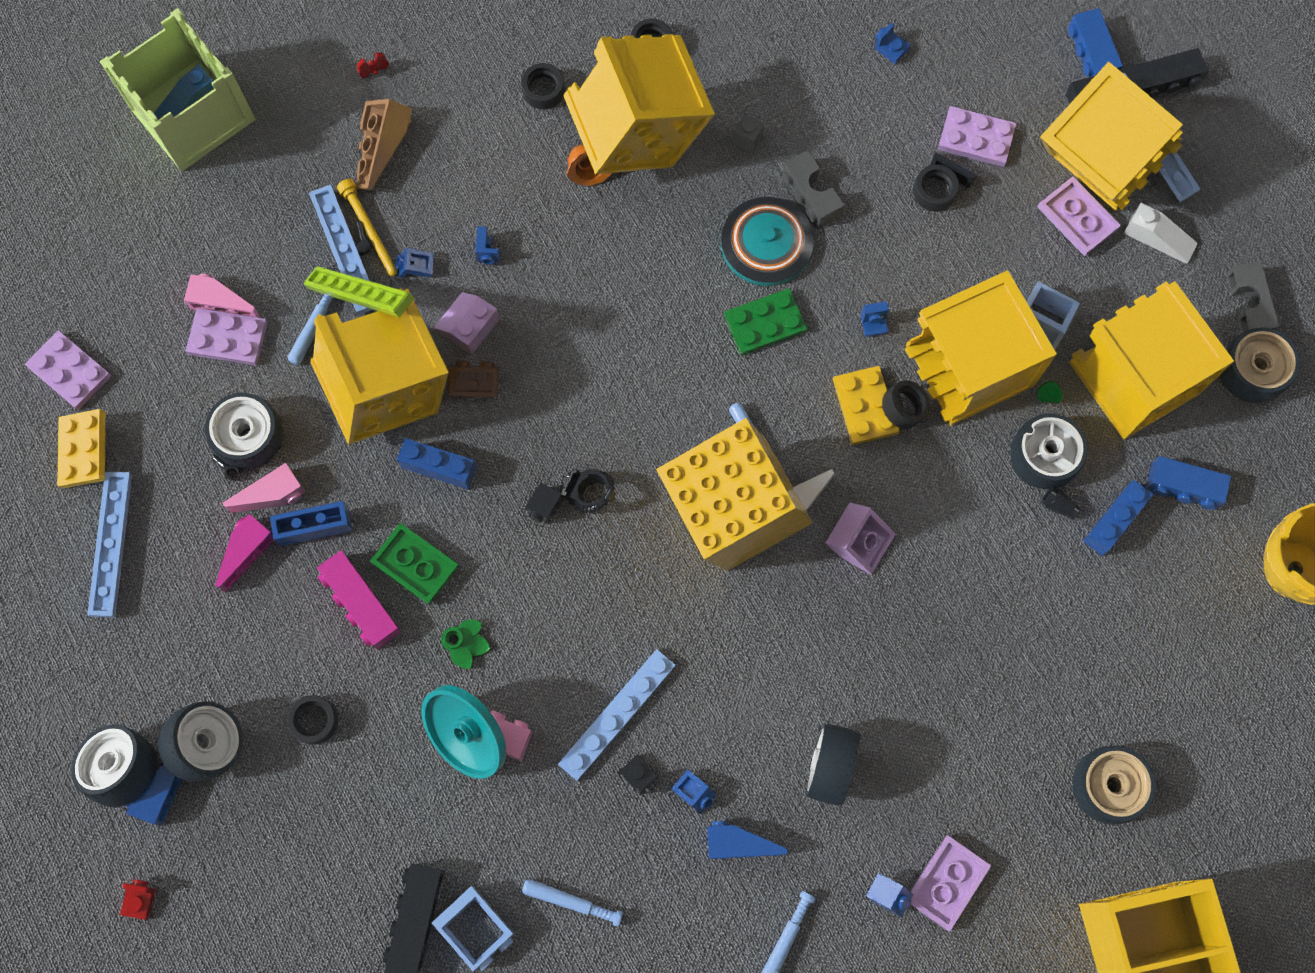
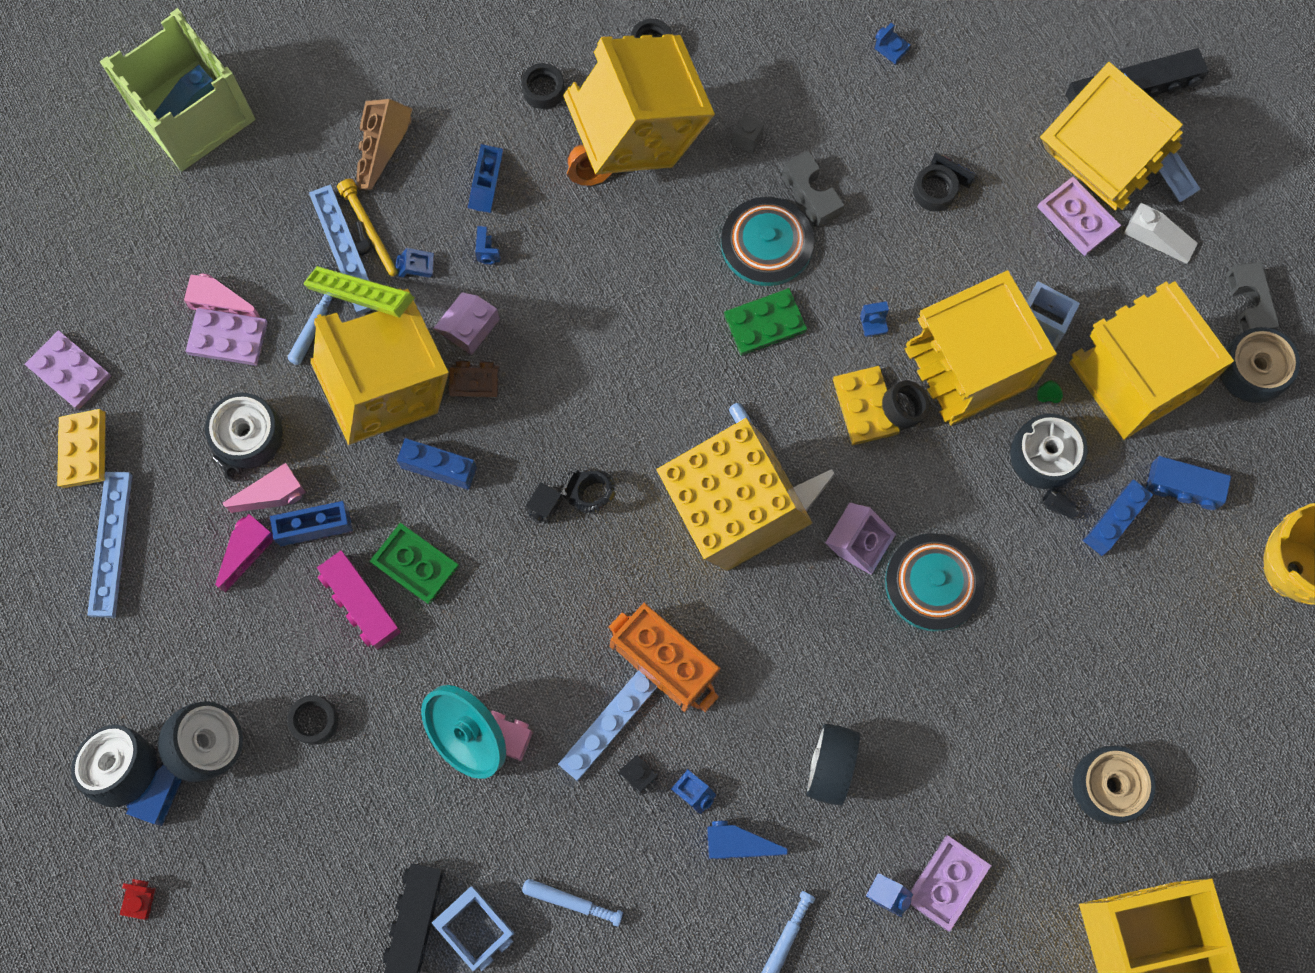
(372, 66): red piece -> none
(468, 645): green plate -> none
(485, 178): none -> blue slope
(665, 657): none -> orange container
(934, 582): none -> dish
(977, 136): lavender plate -> none
(1093, 42): blue brick -> none

